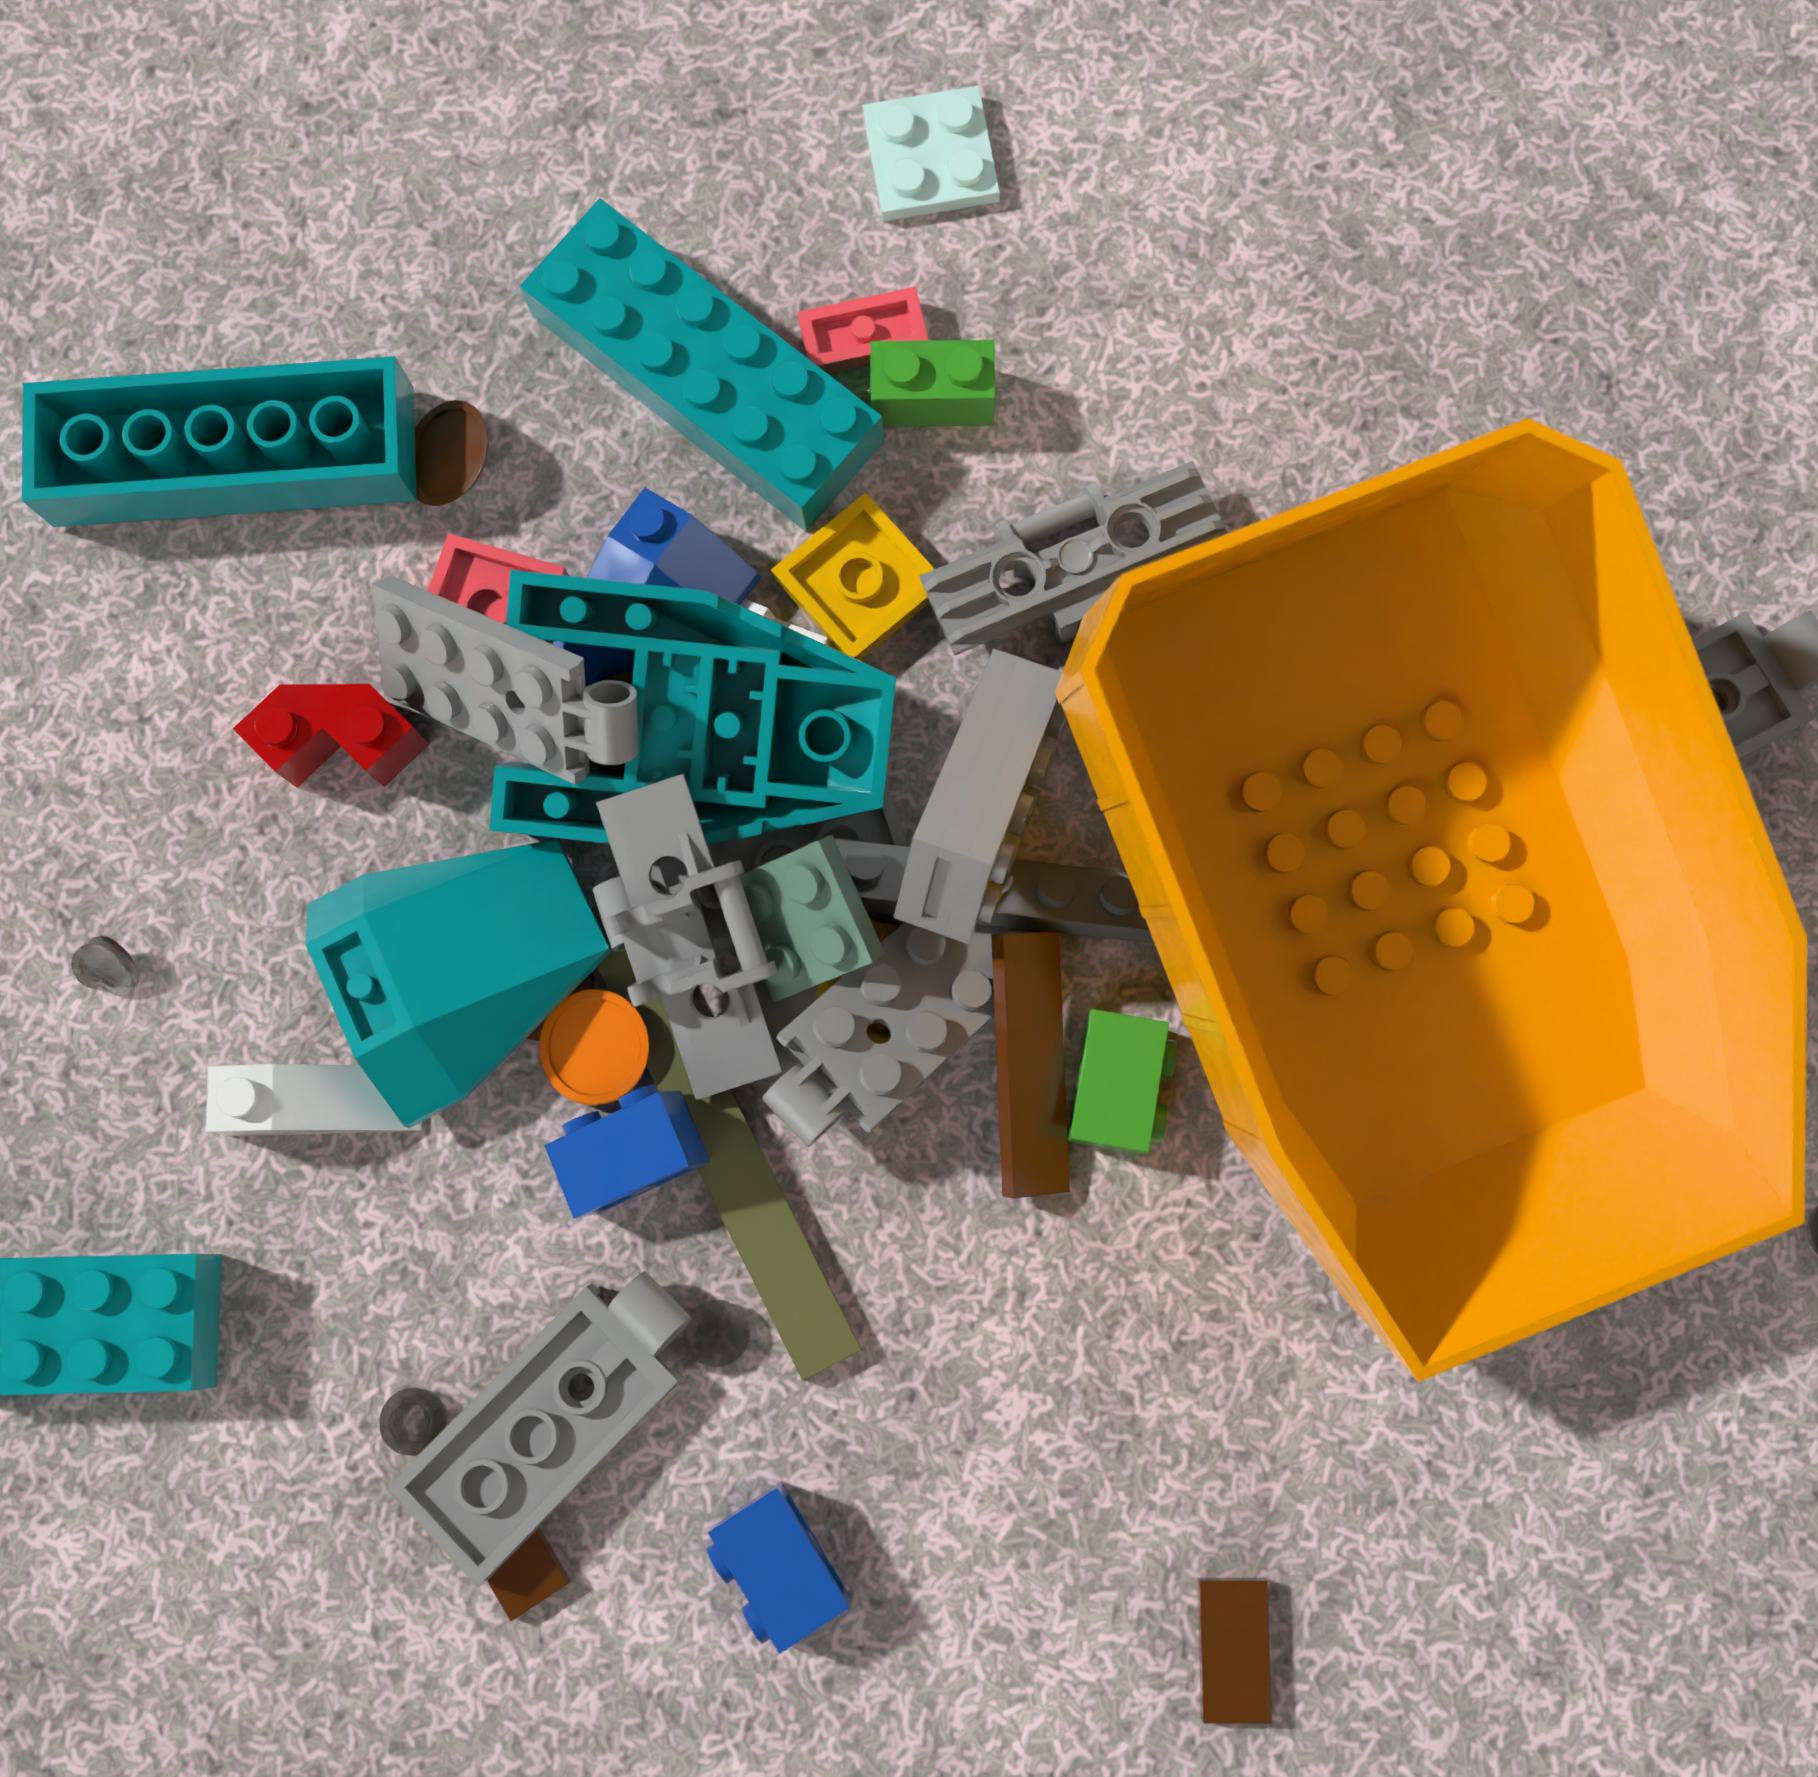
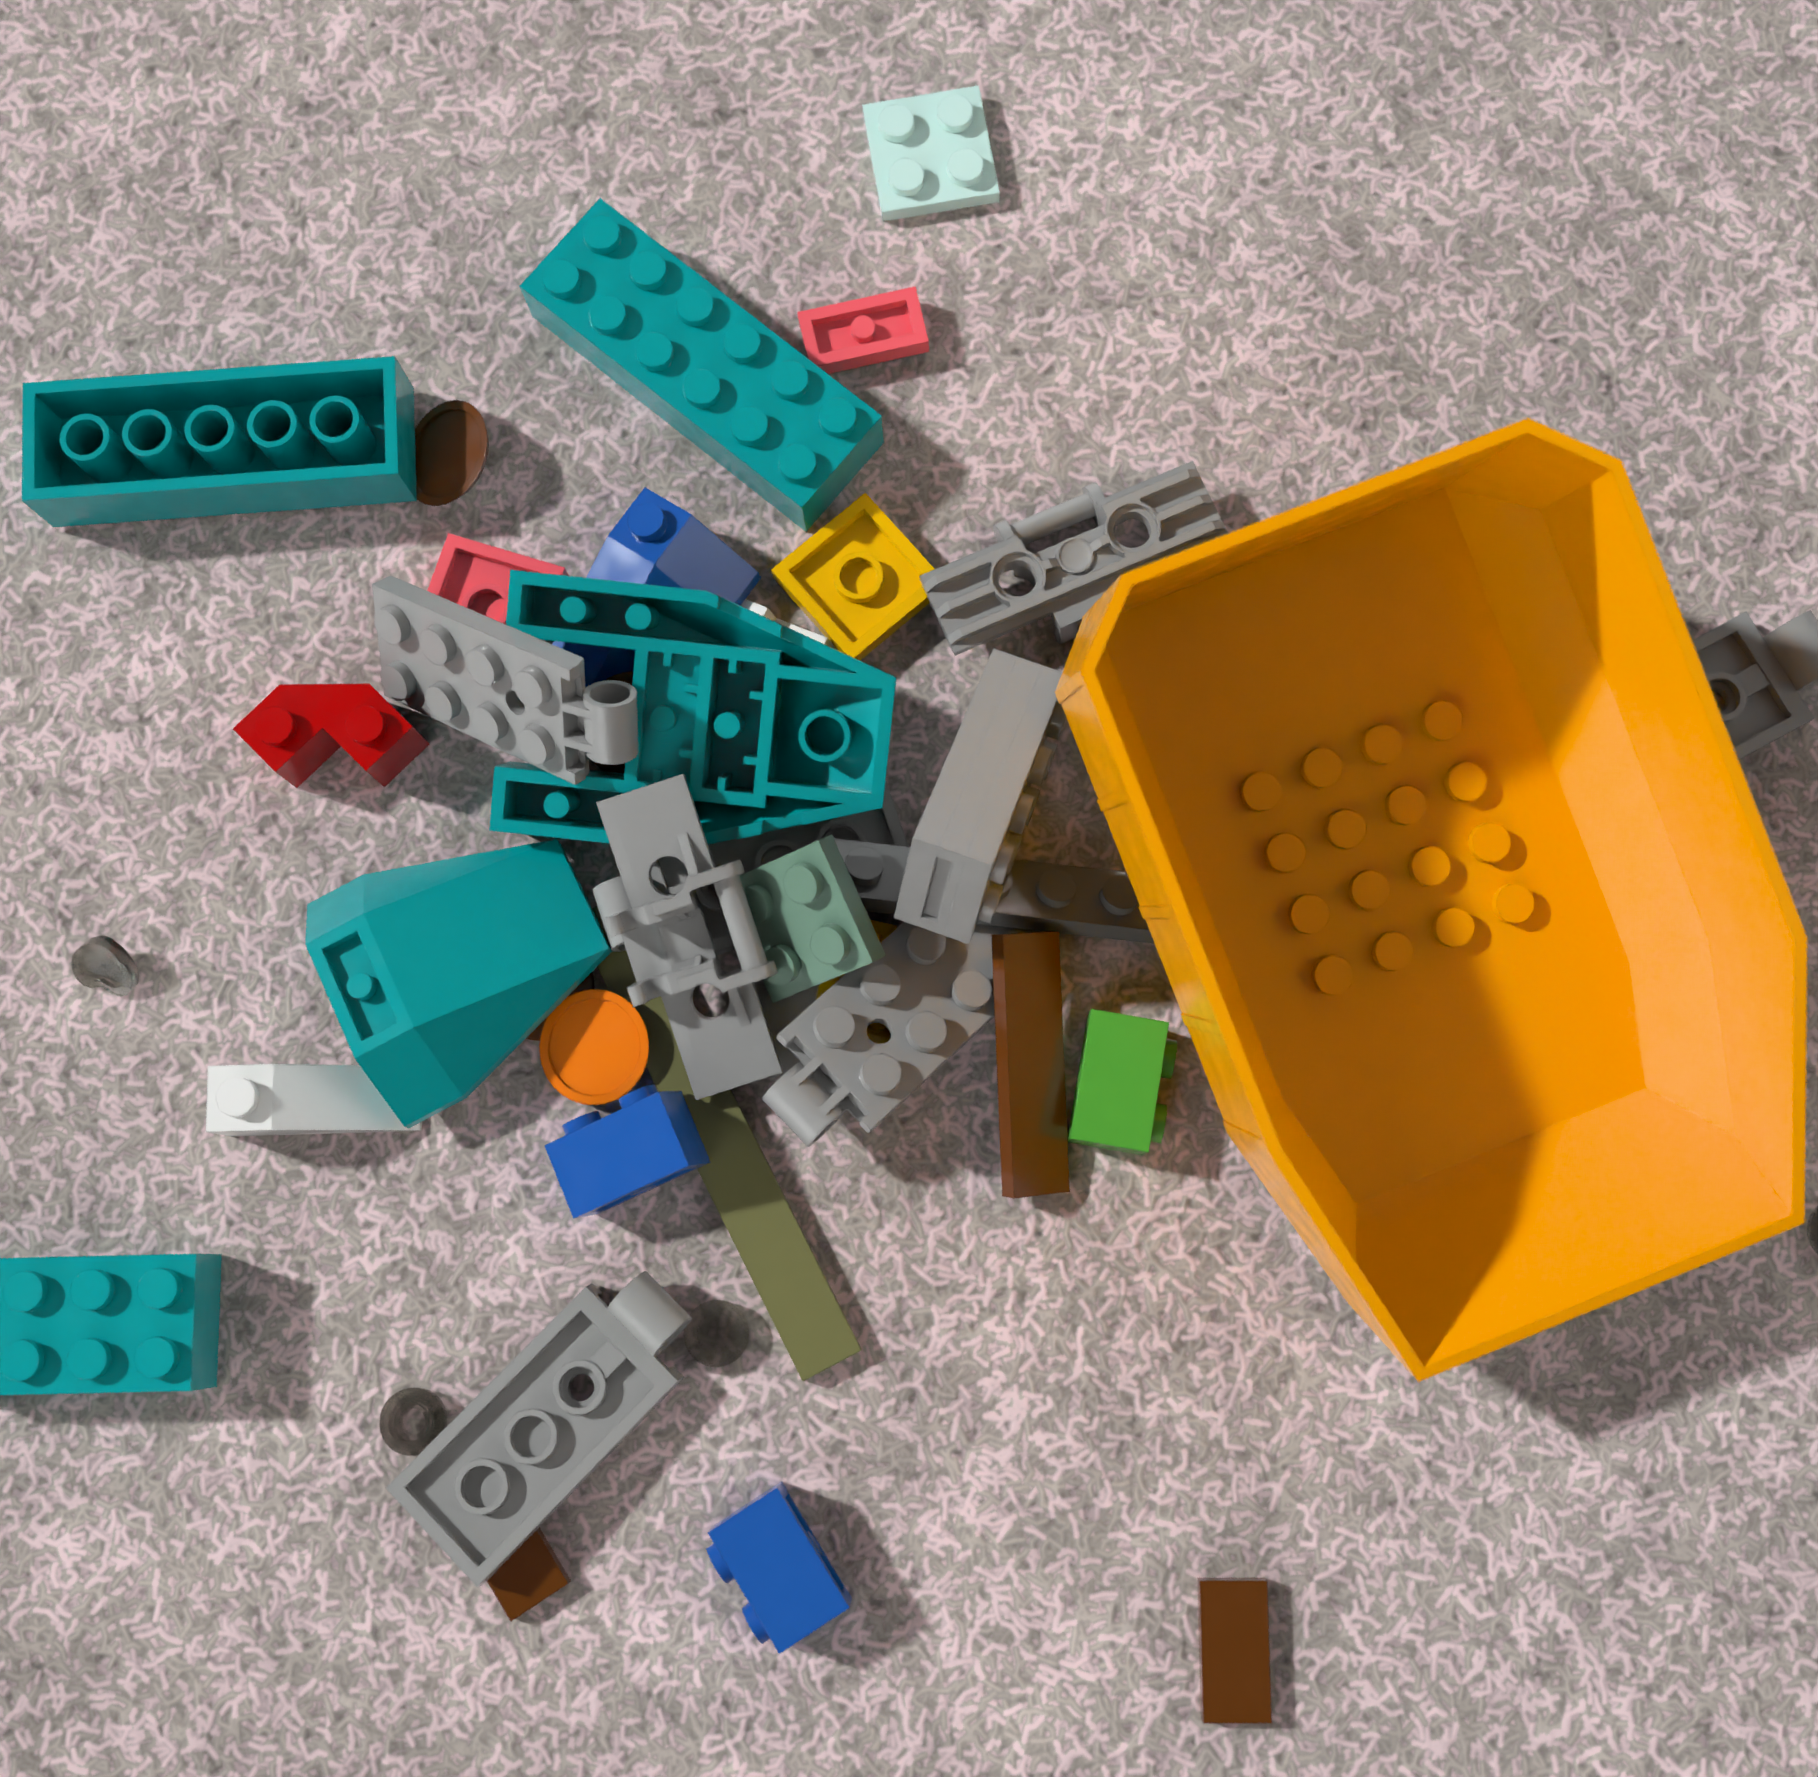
(933, 382): bright green brick -> none

